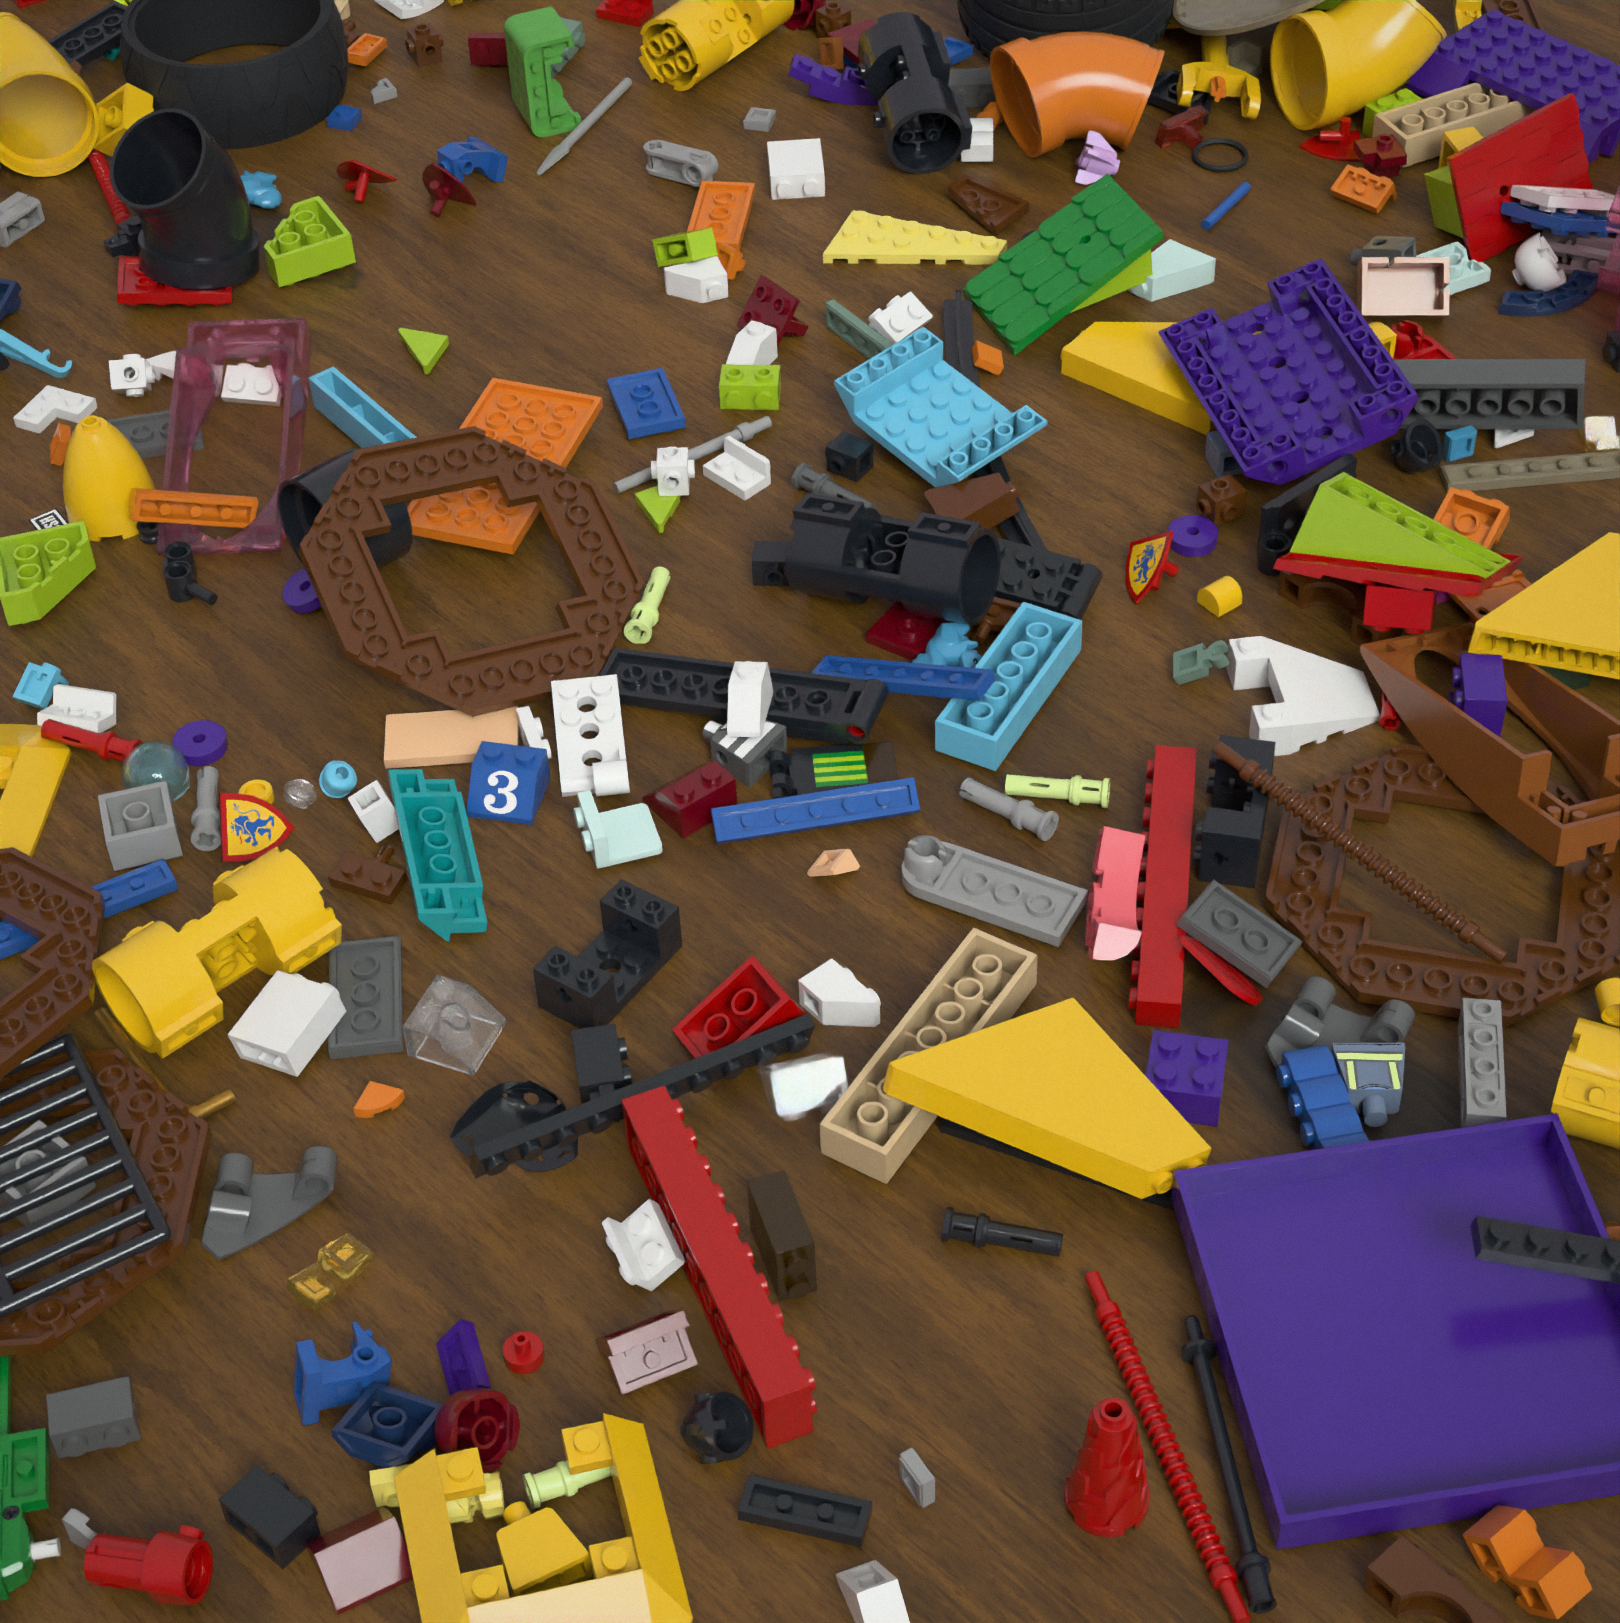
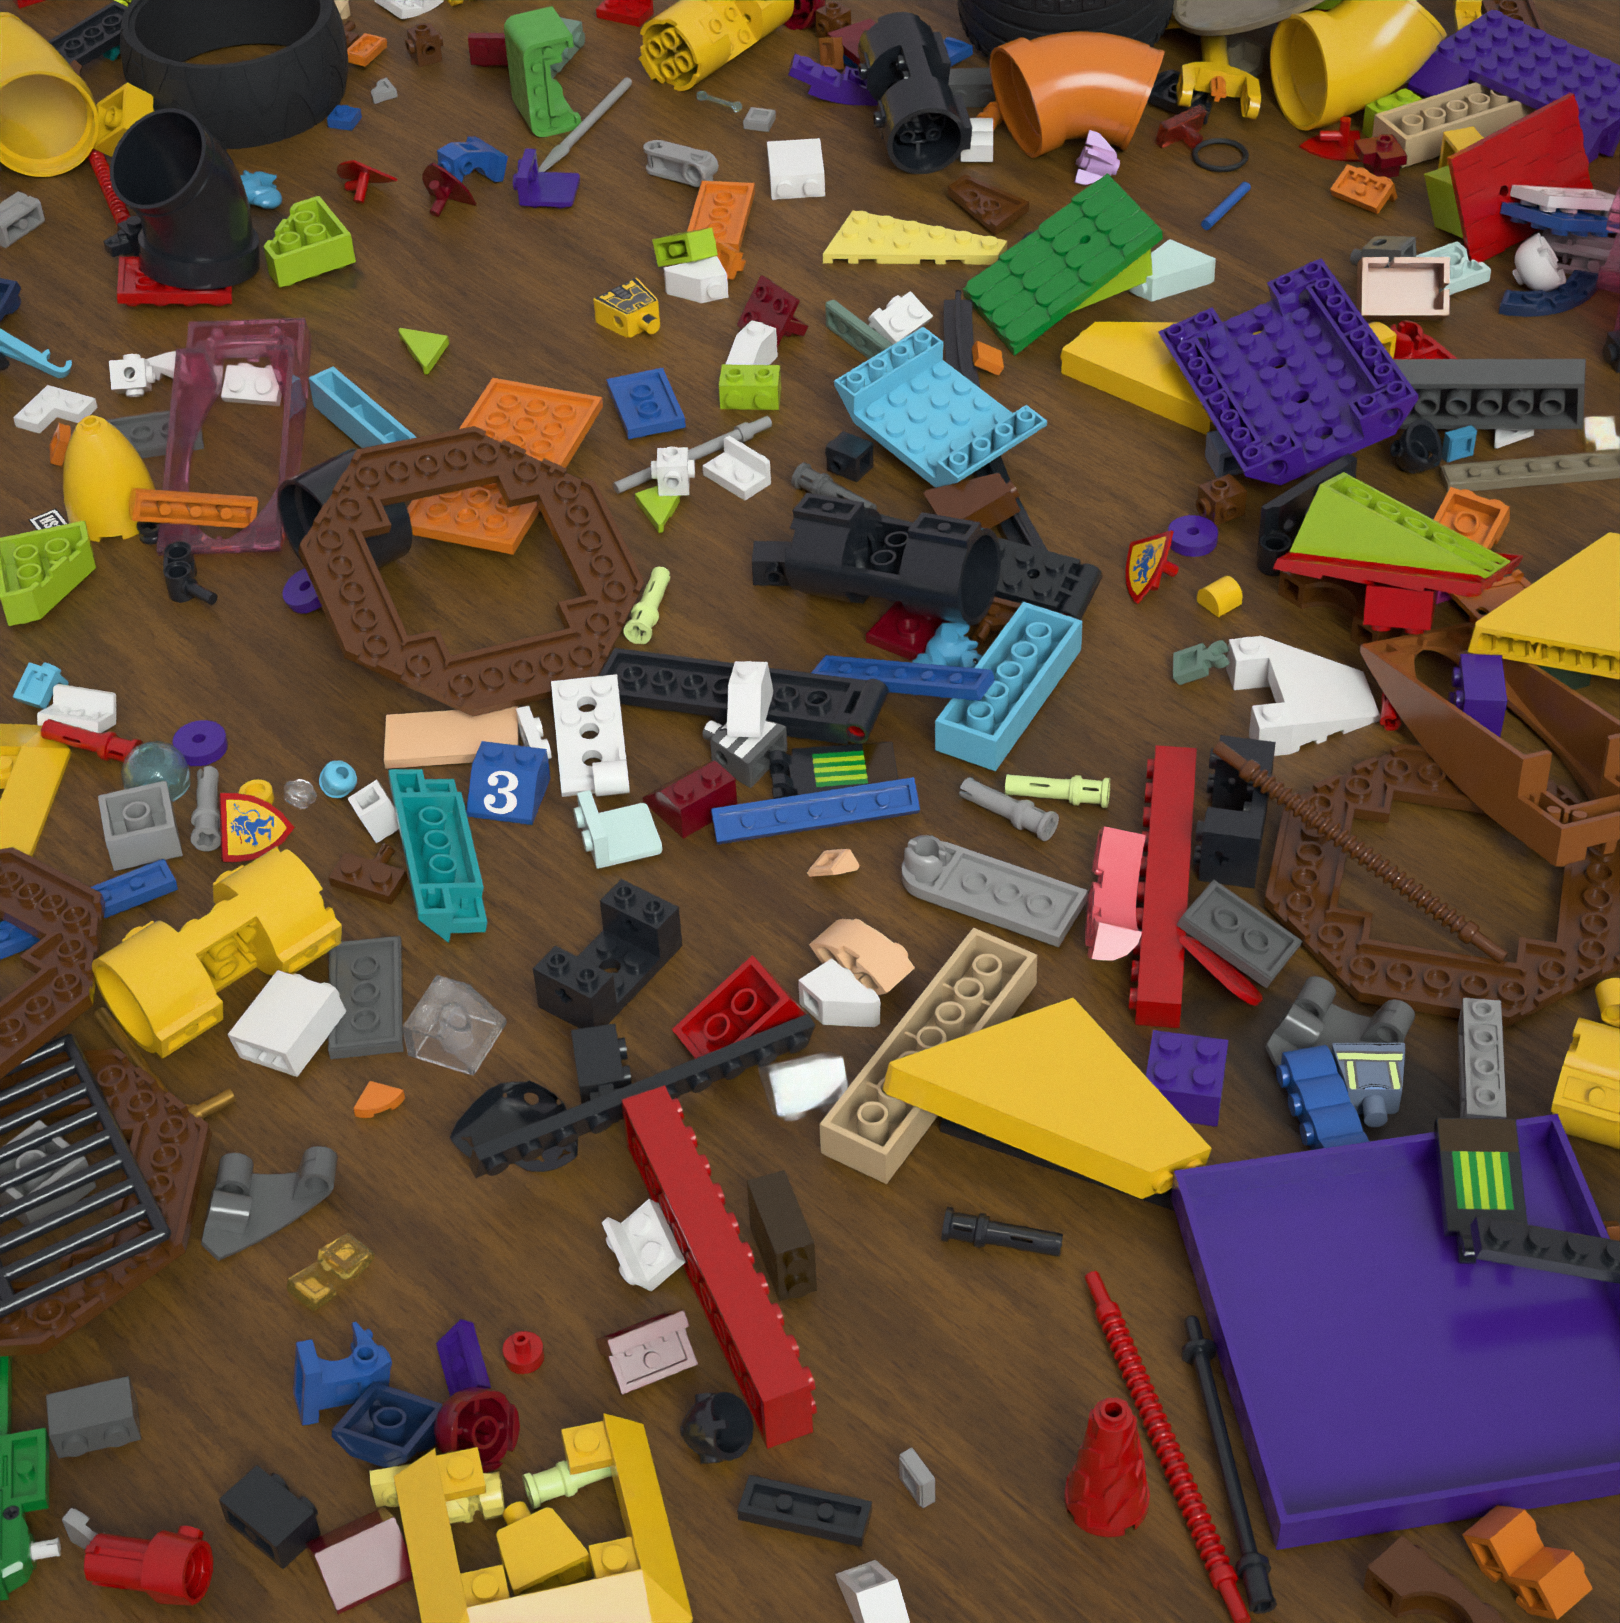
(543, 188): none -> dark purple bracket
(628, 309): none -> yellow torso
(702, 95): none -> clear light blue hinge
(865, 952): none -> light nougat brick
(1478, 1176): none -> tile

